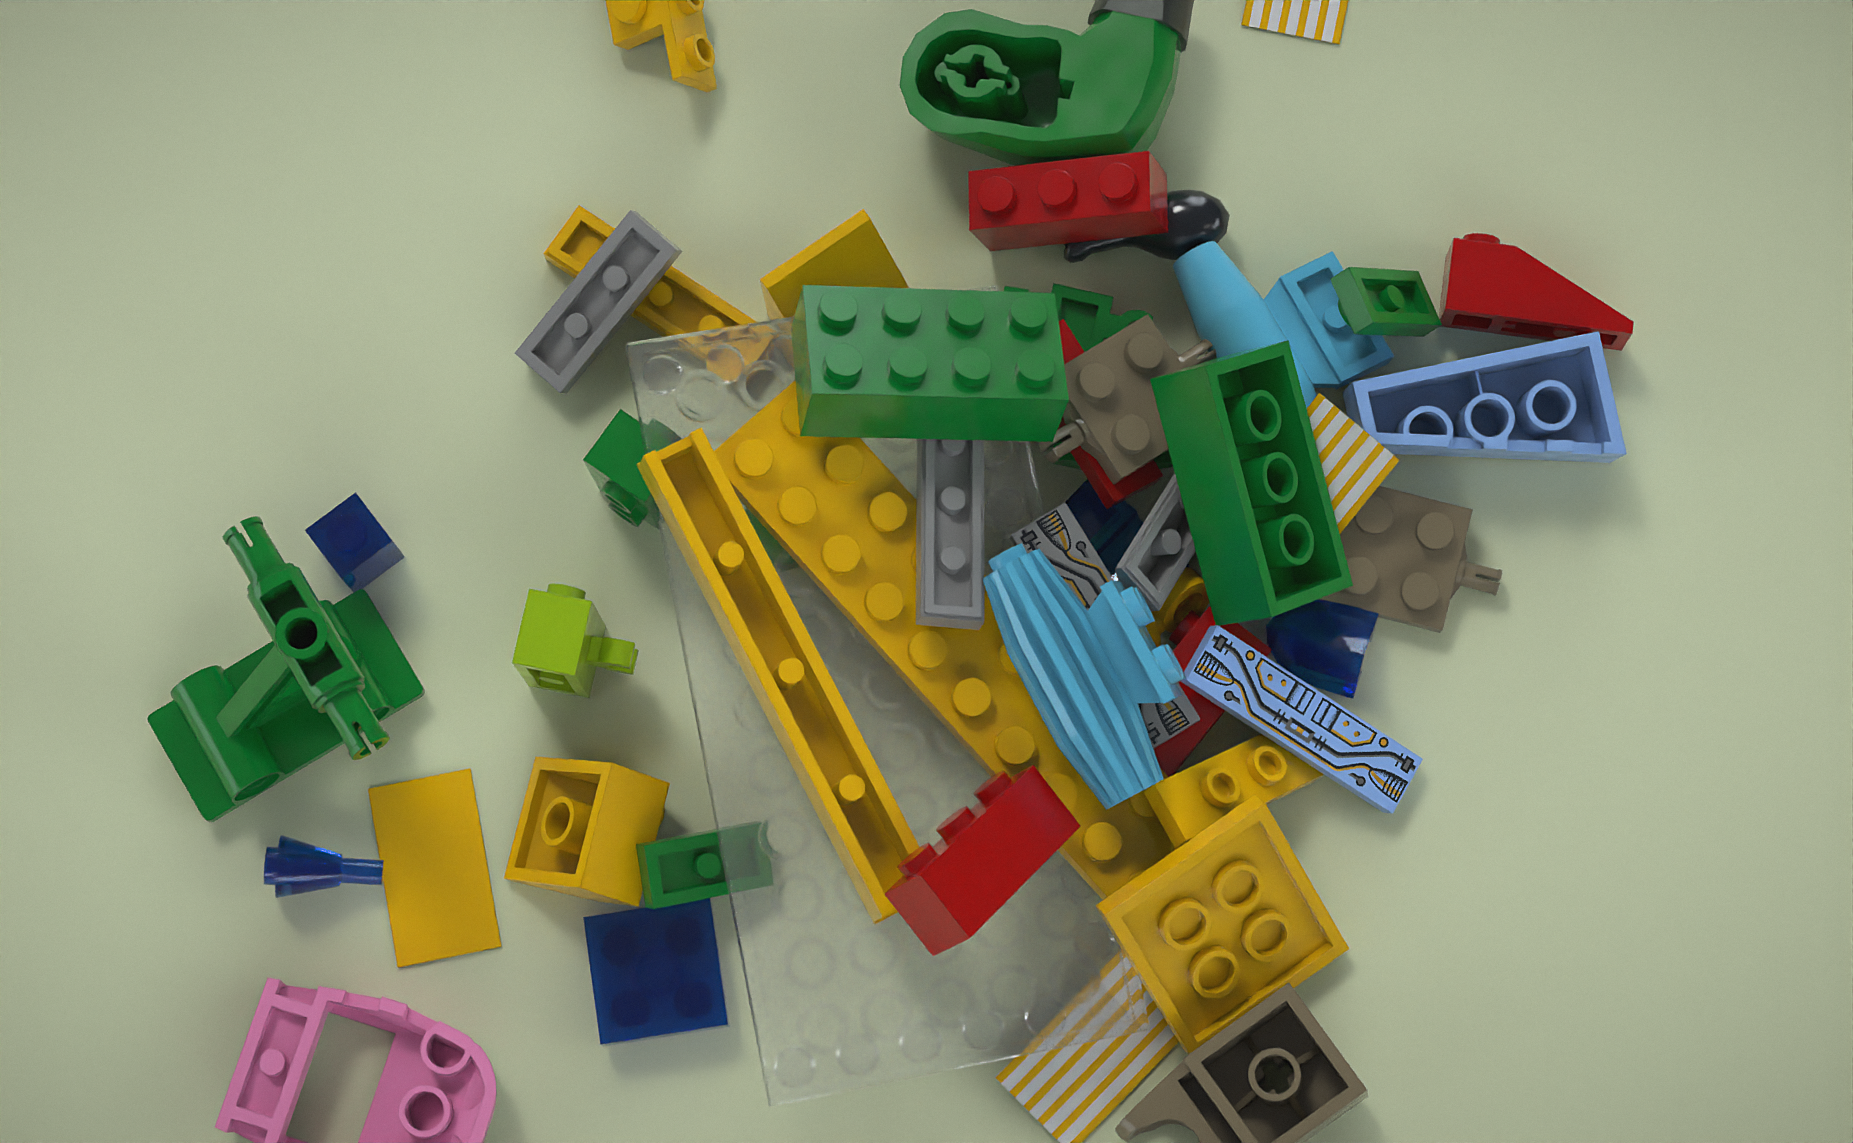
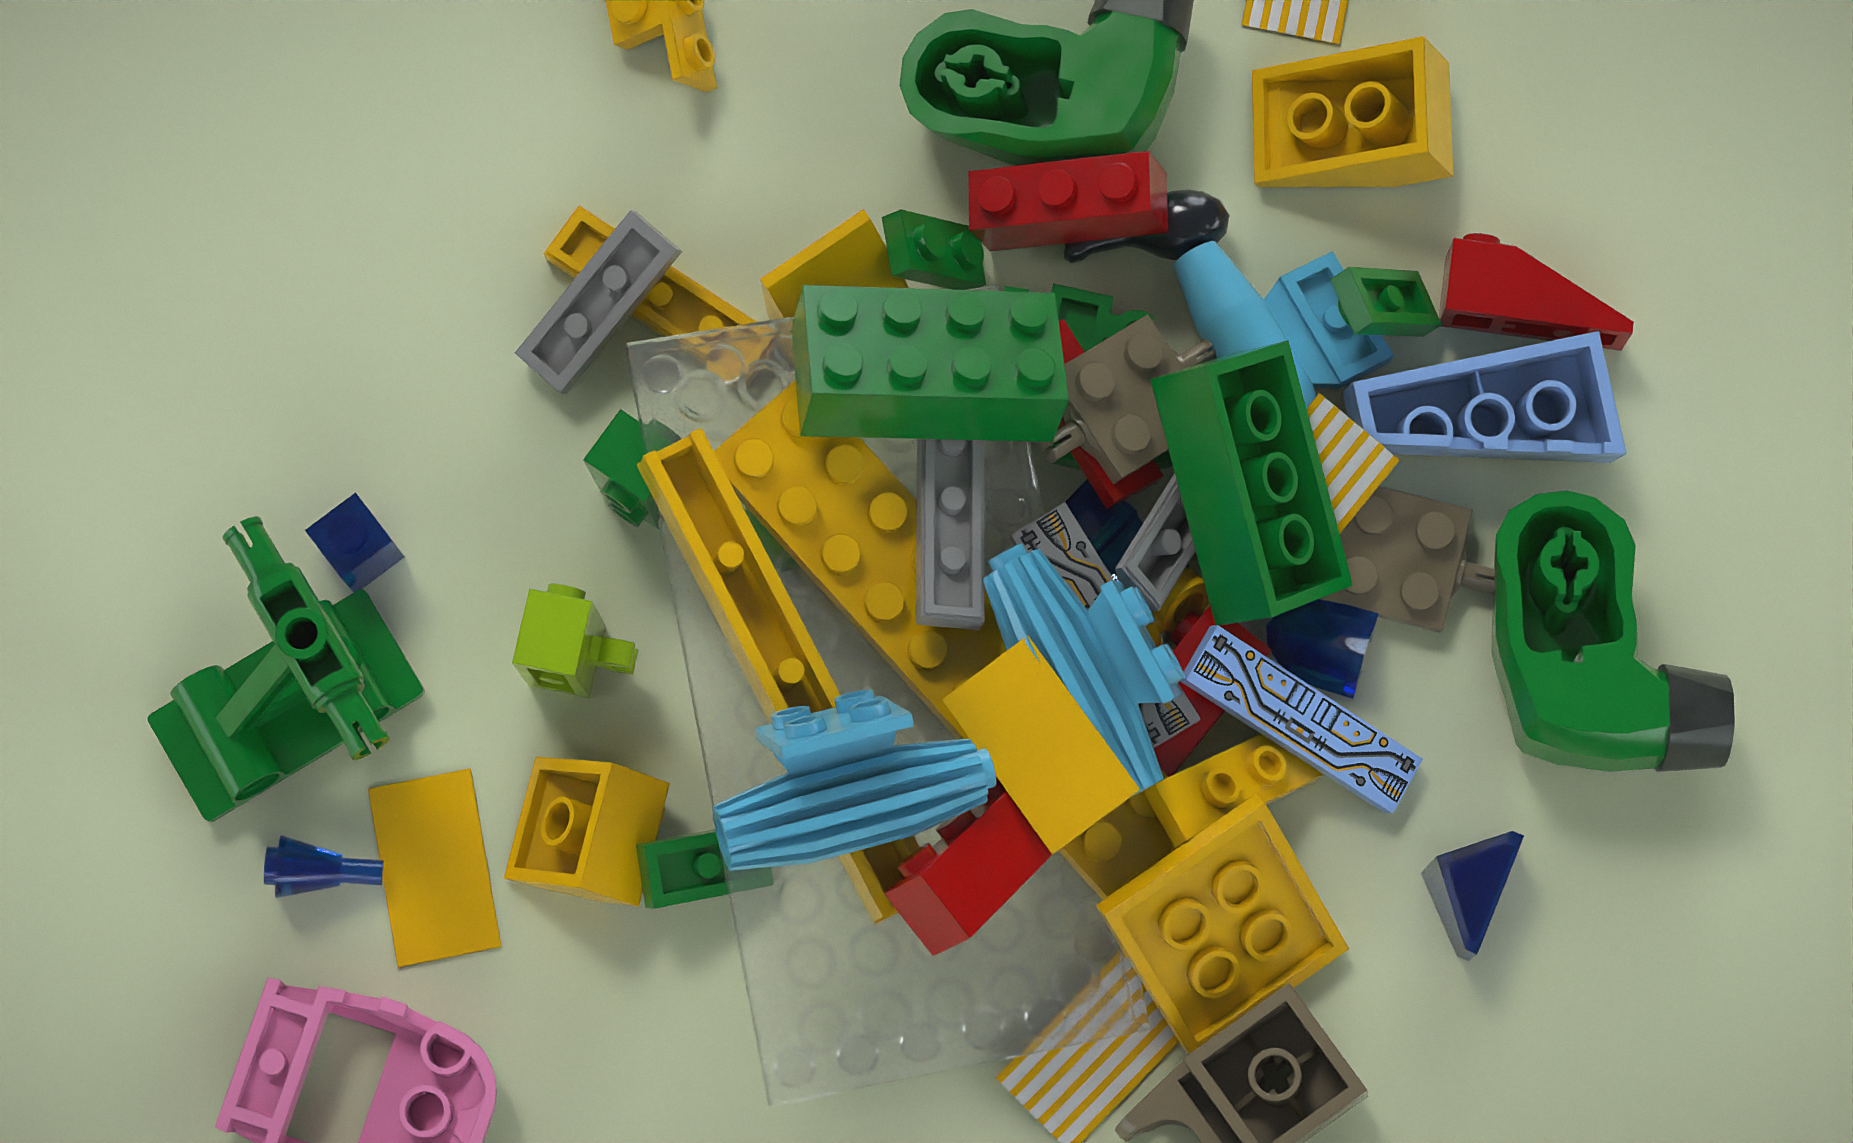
(656, 972): clear blue plate -> none
(847, 785): none -> medium azure plate
(933, 251): none -> green plate
(1041, 745): none -> yellow sticker
(1354, 118): none -> yellow slope
(1468, 888): none -> clear blue slope
(1572, 648): none -> green piece

